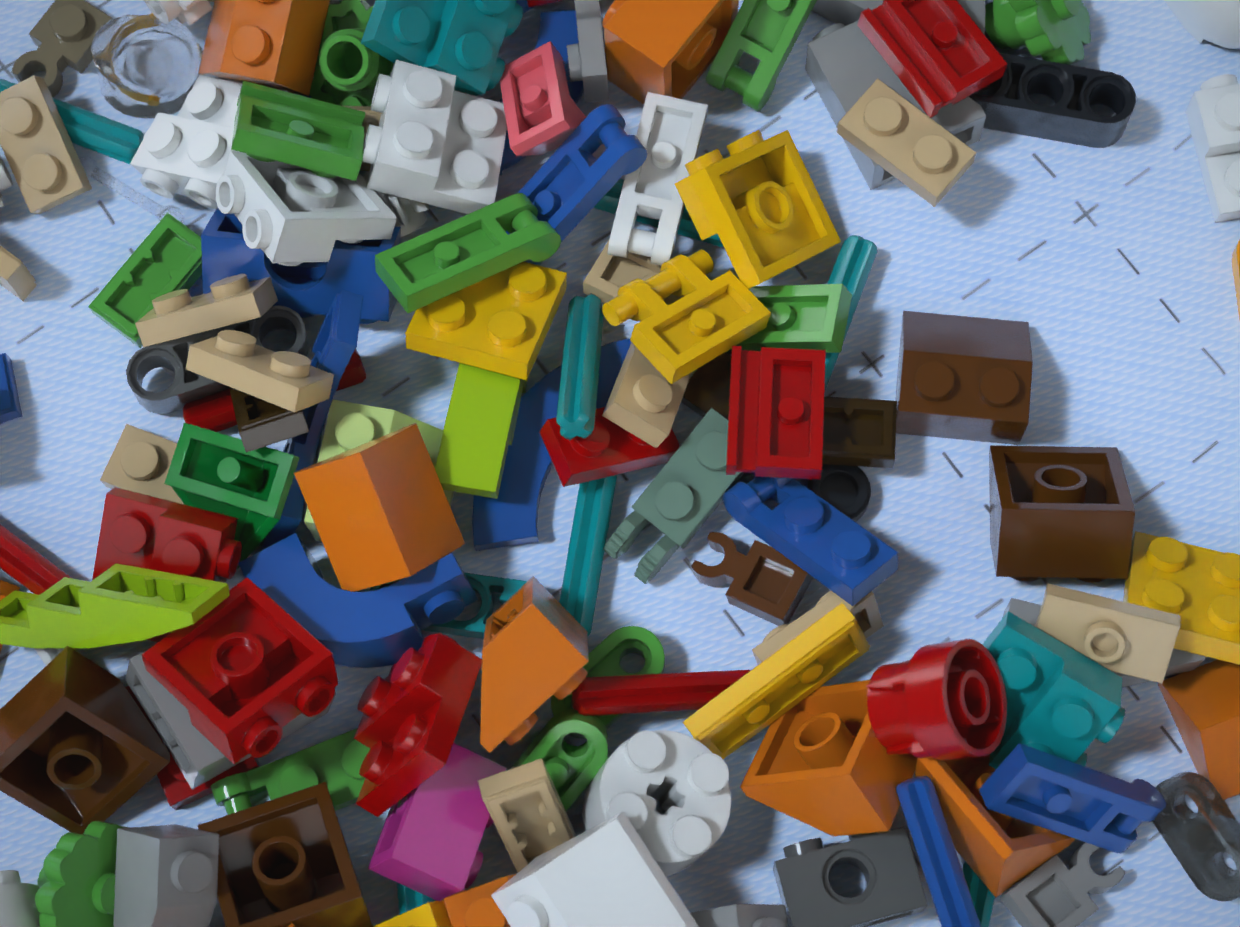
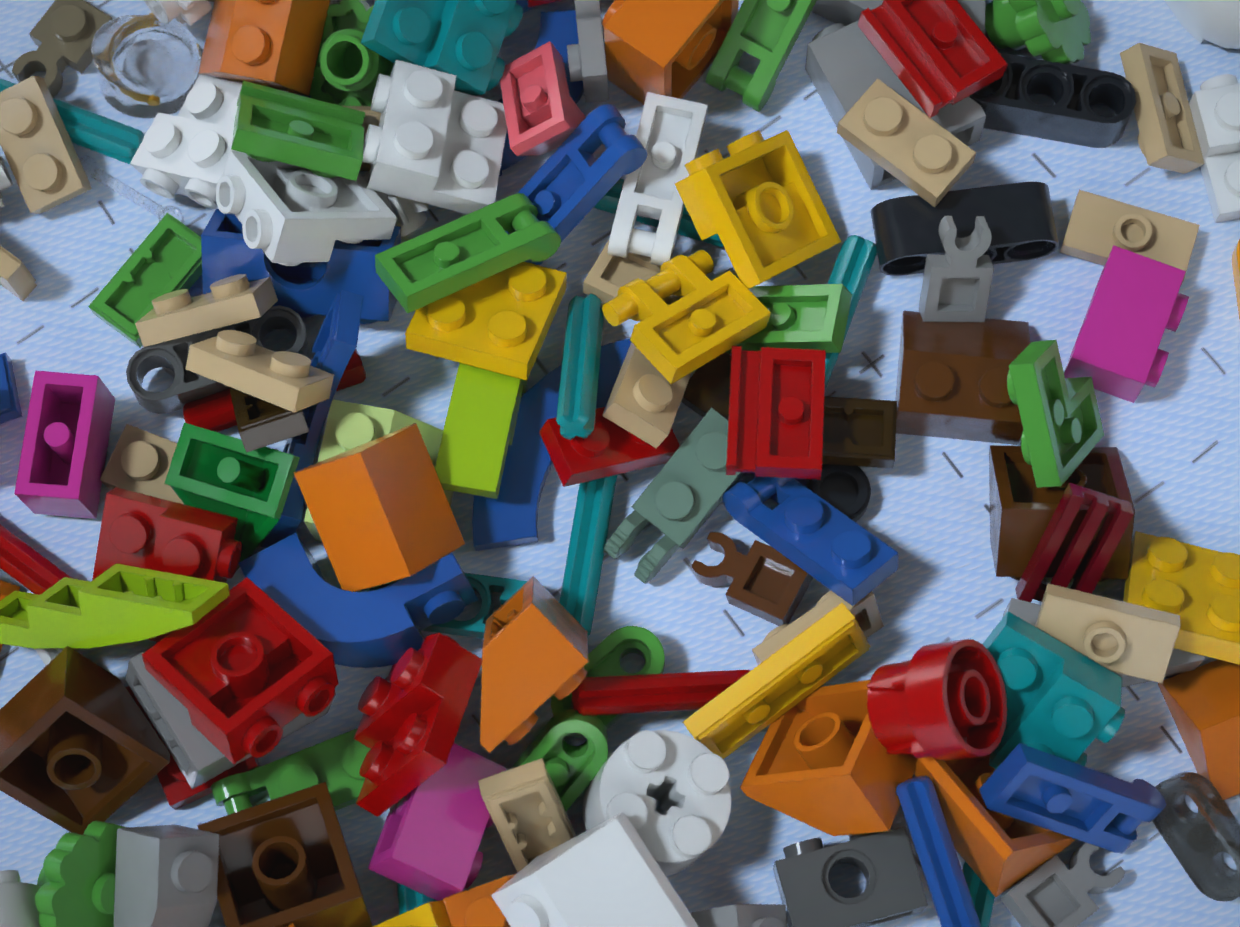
(65, 444): none -> dark pink brick
(960, 281): none -> light grey plate
(1015, 213): none -> black beam
(1056, 414): none -> bright green plate
(1104, 222): none -> tan plate
(1113, 529): none -> dark red tile
(1126, 323): none -> dark pink brick
(1162, 109): none -> tan plate

